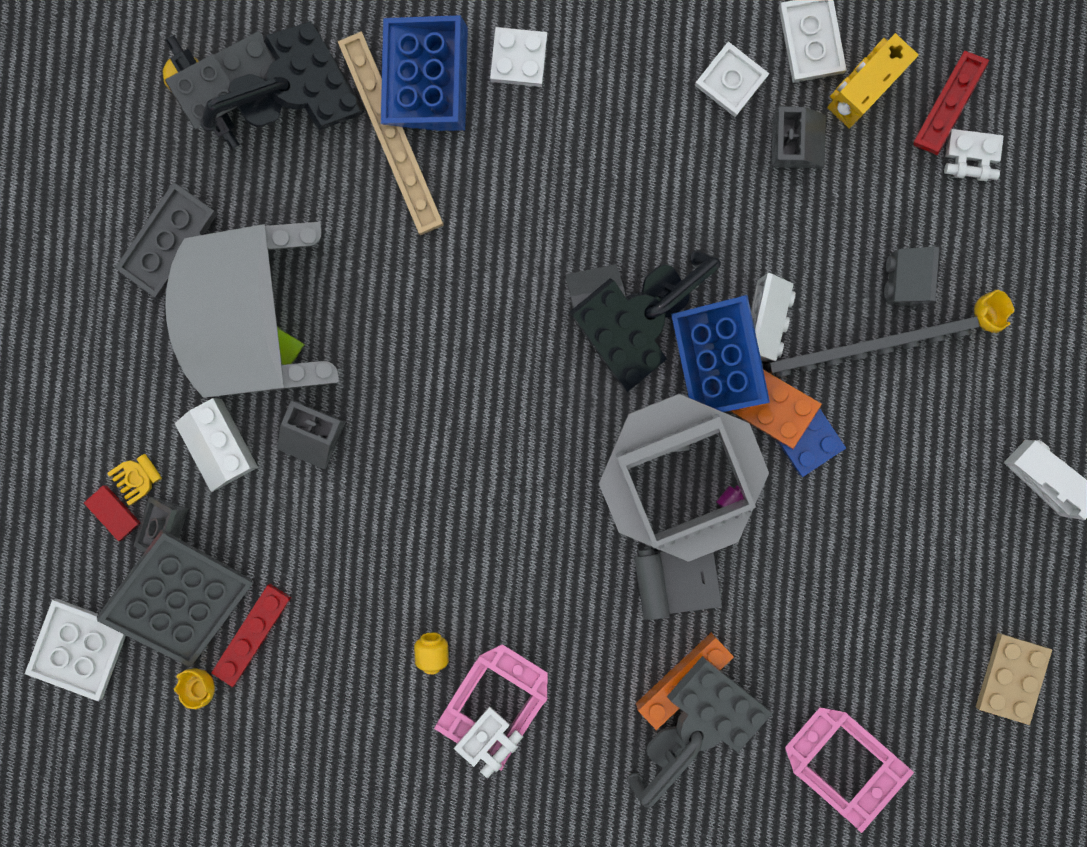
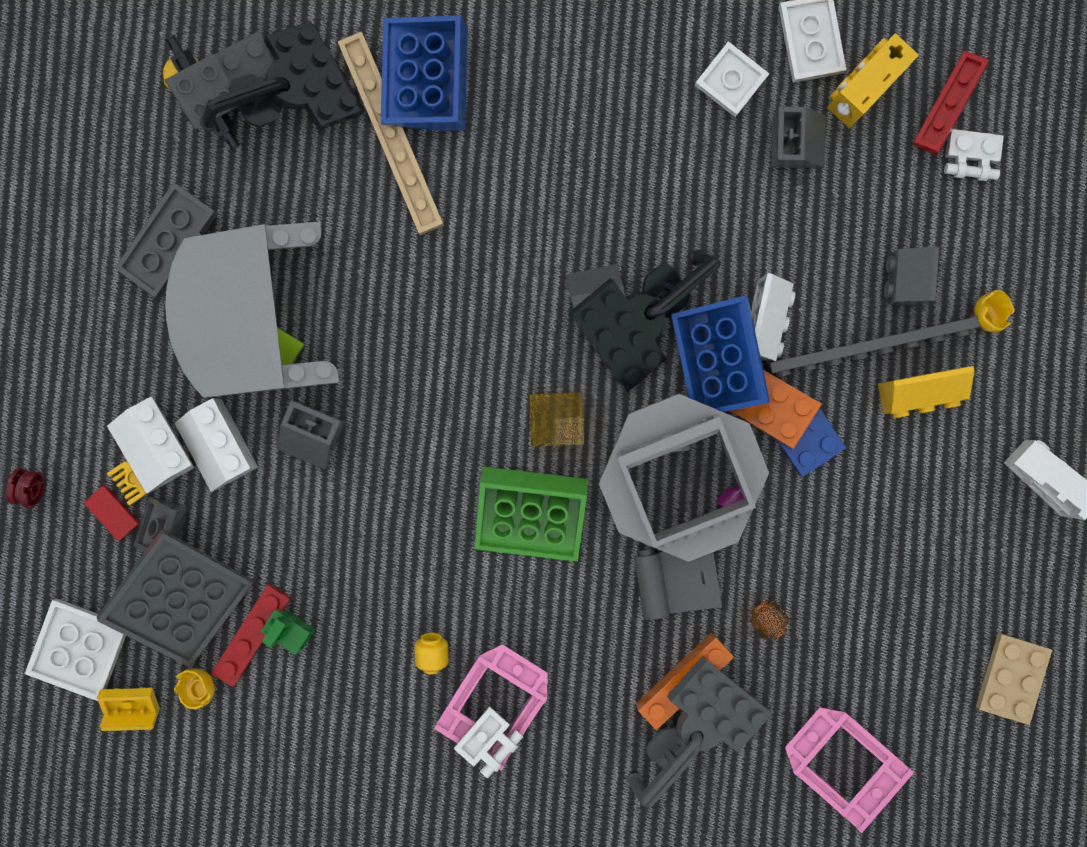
(25, 487): none -> dark red wheel
(128, 709): none -> yellow bracket
(150, 445): none -> white slope
(287, 631): none -> green brick
(518, 57): white plate -> none
(530, 513): none -> bright green slope
(556, 419): none -> clear yellow slope
(769, 620): none -> clear orange head
(926, 391): none -> yellow slope

